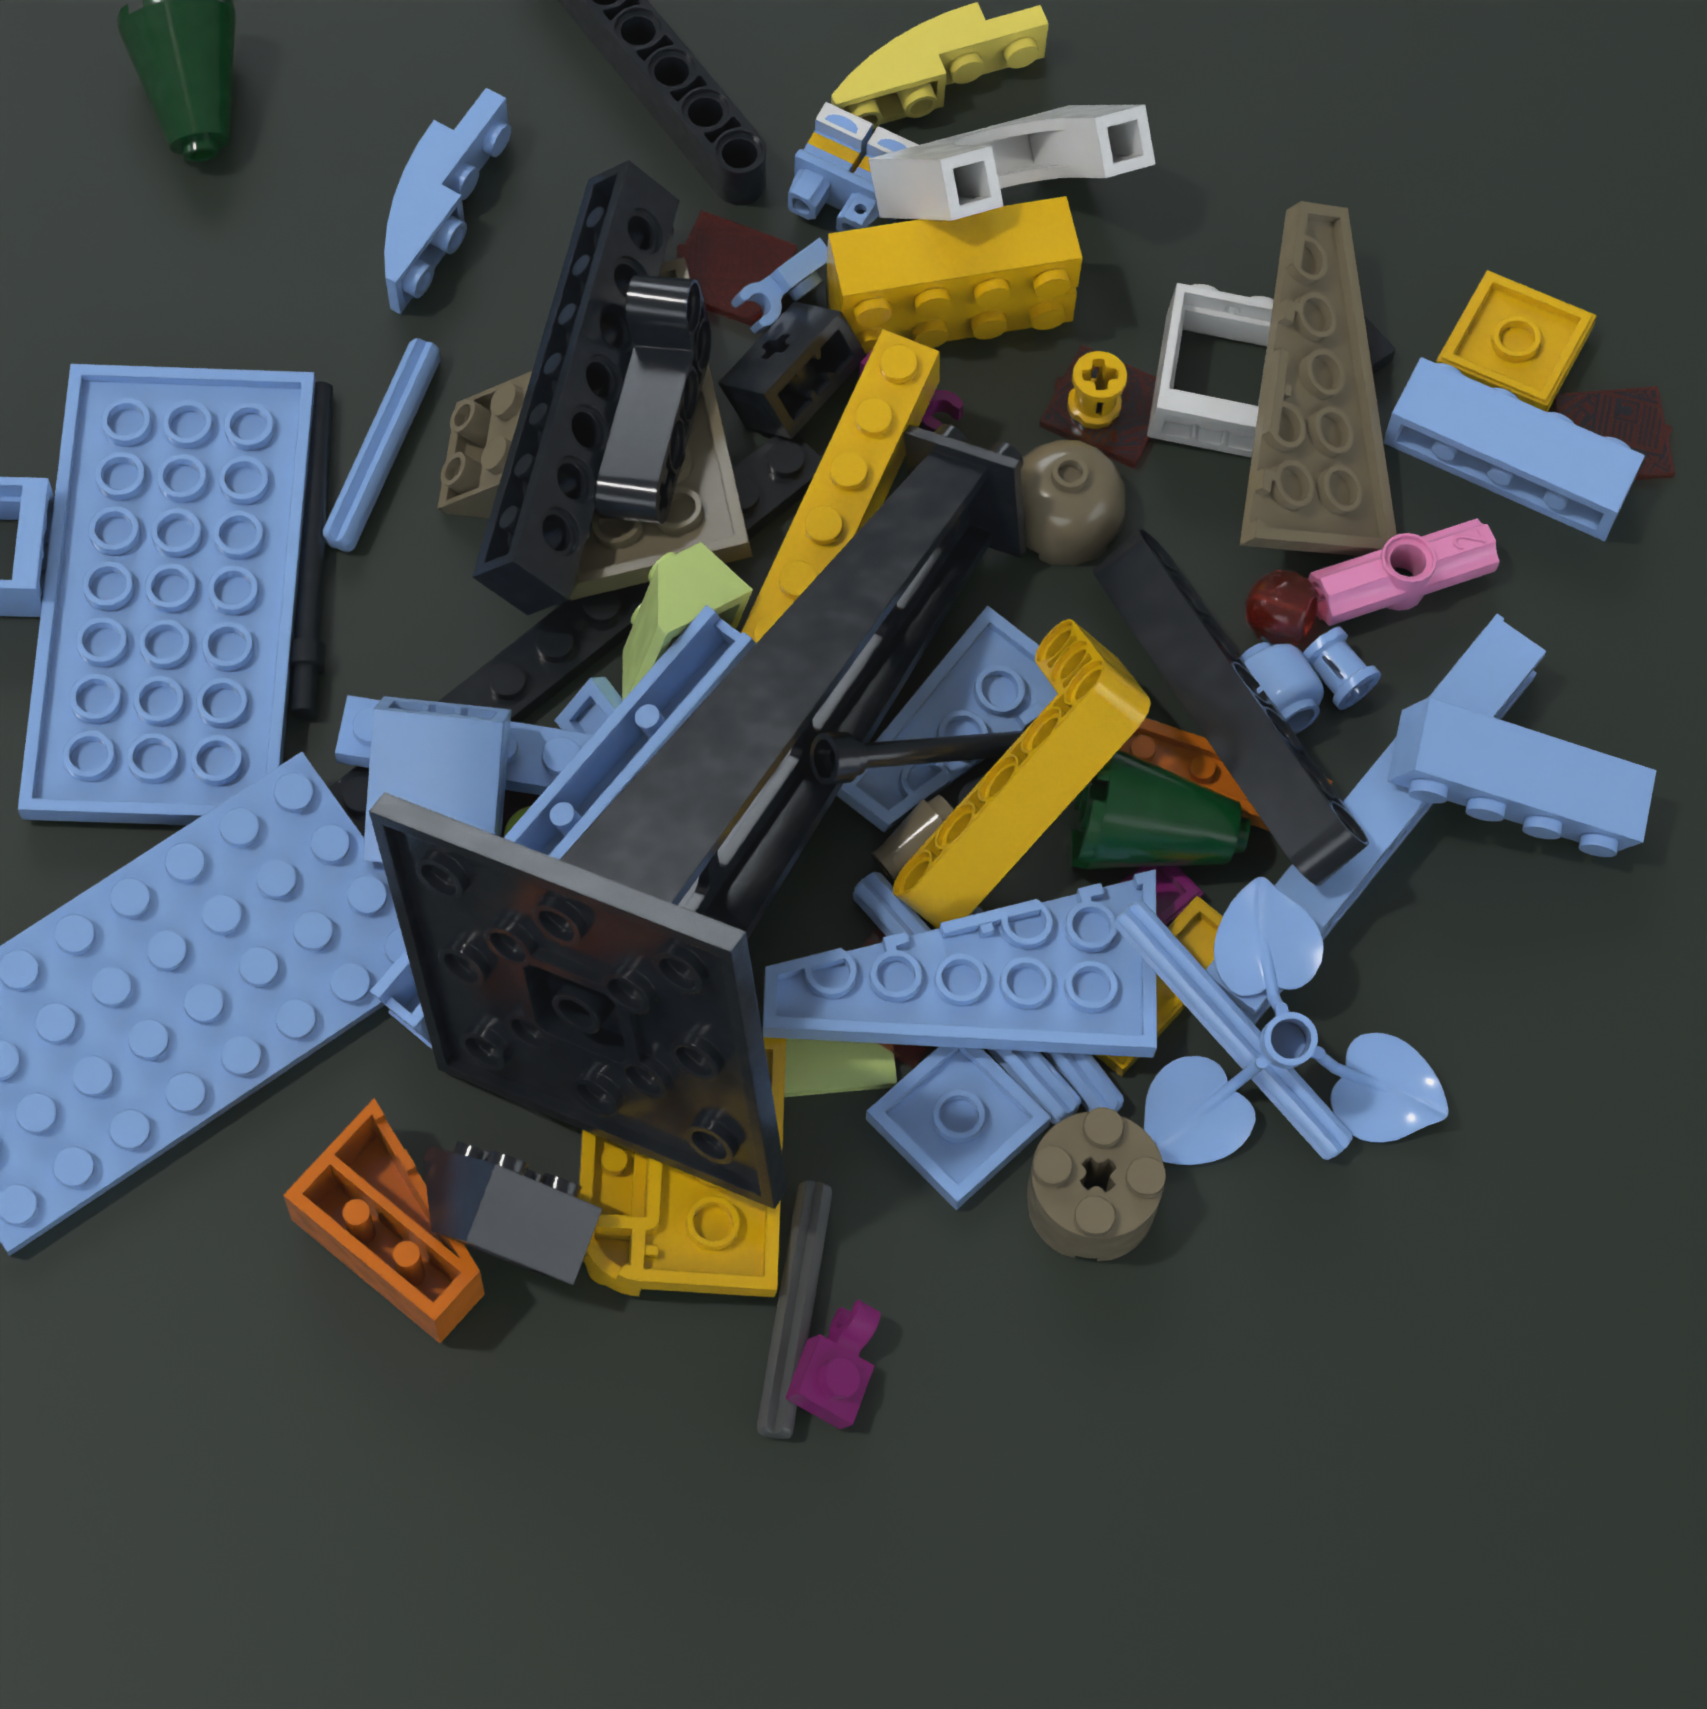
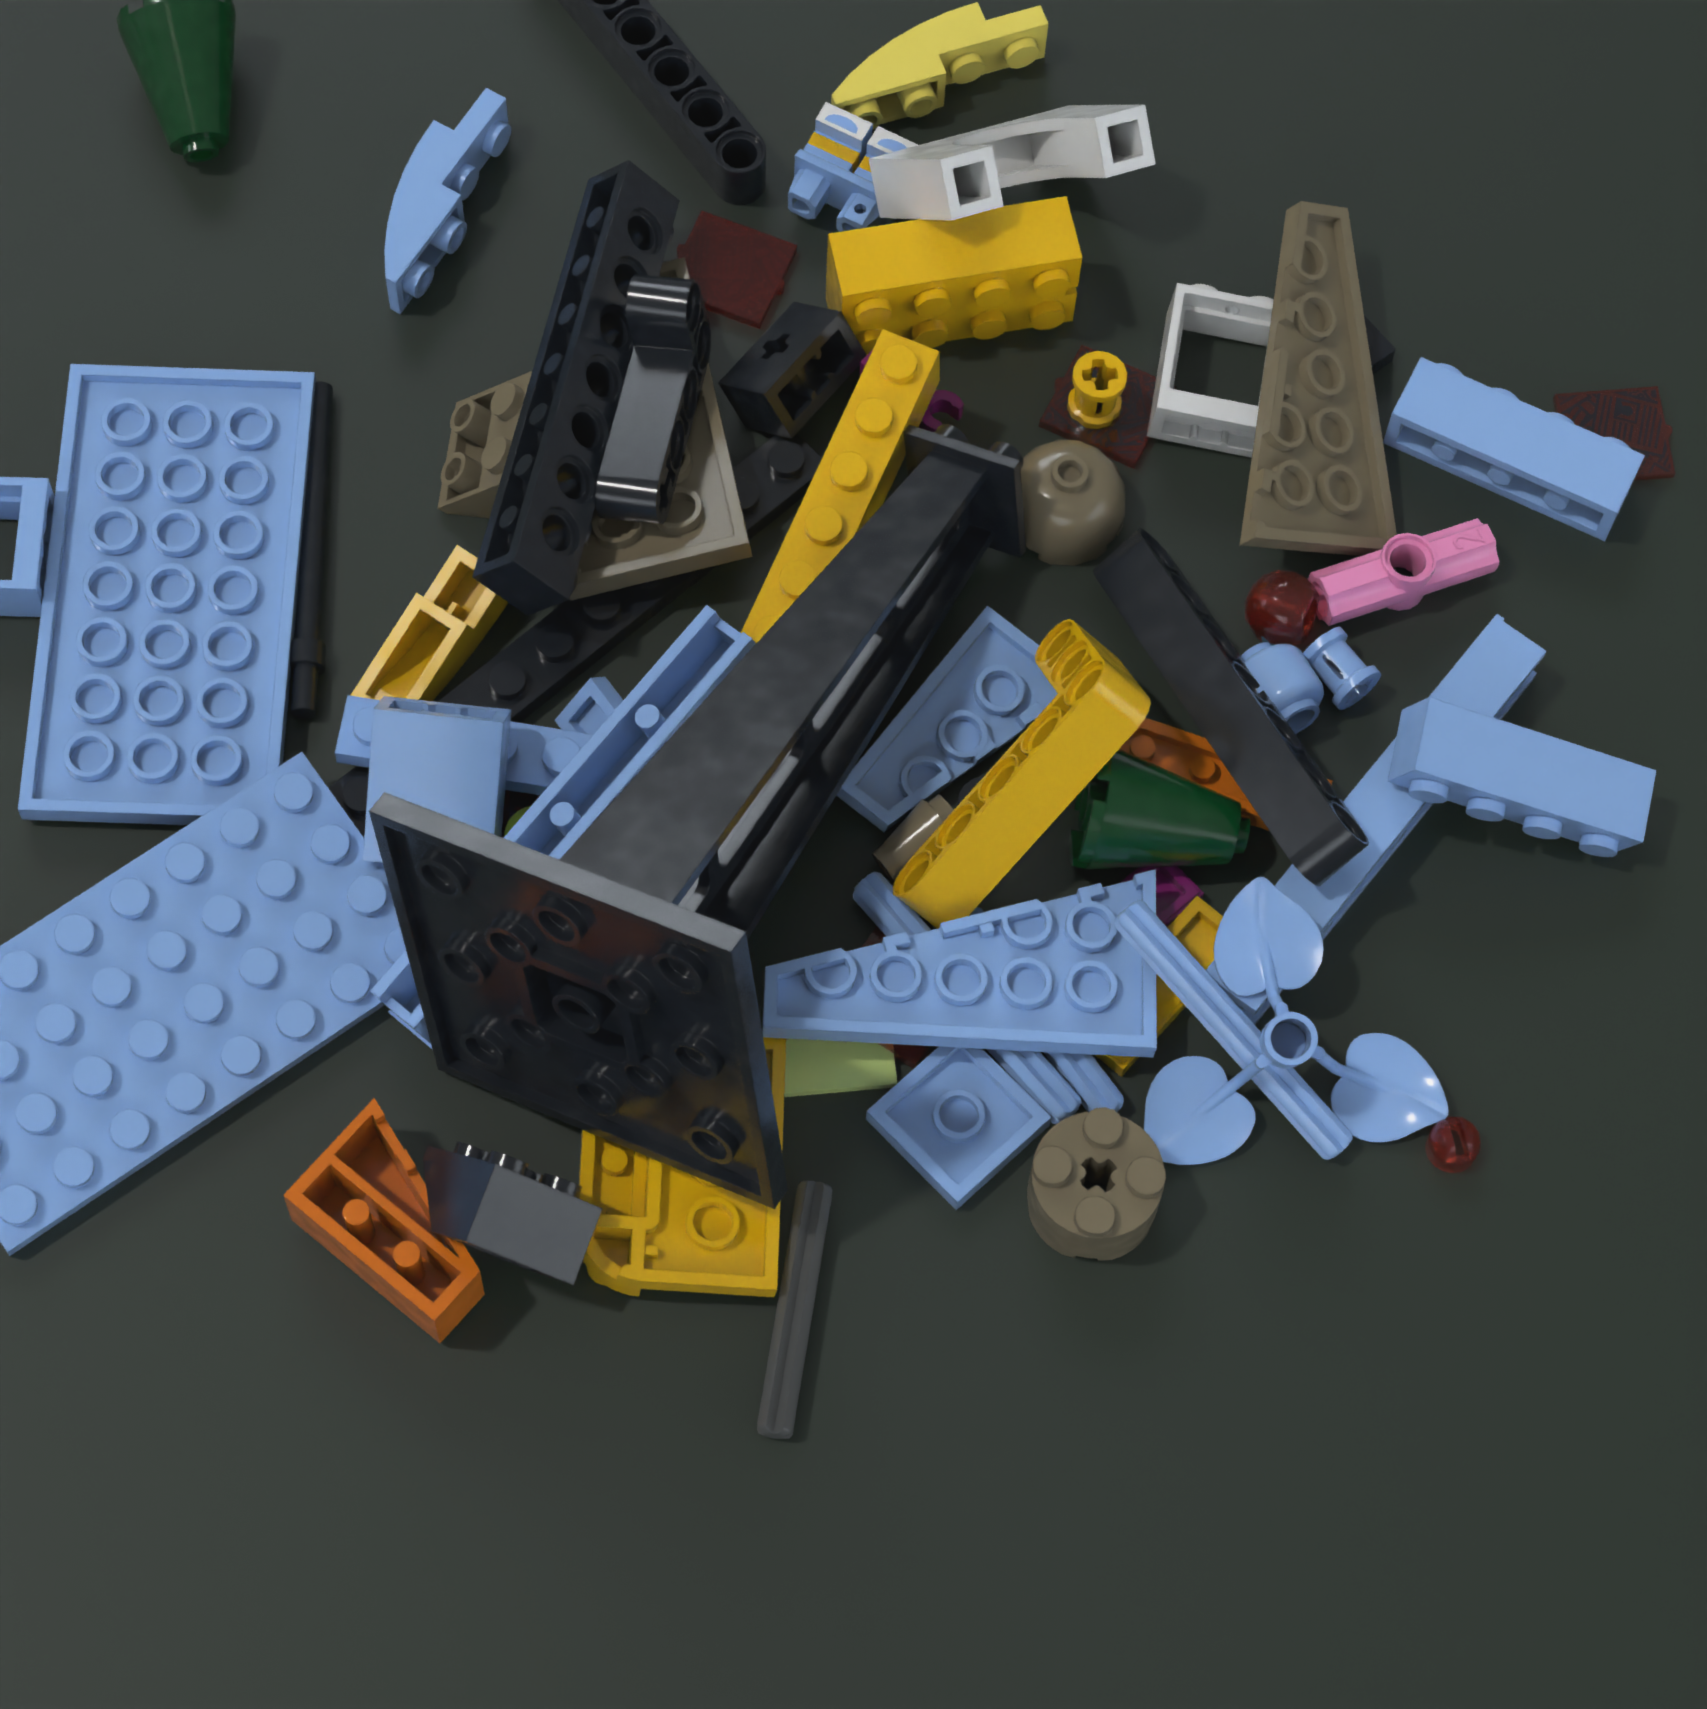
(381, 445): light blue axle -> none
(433, 635): none -> yellow slope
(676, 595): yellowish green slope -> none
(794, 277): light blue plate -> none
(830, 1372): magenta plate -> none
(841, 757): black piece -> none
(1441, 1145): none -> clear red hinge
(1517, 340): yellow tile -> none

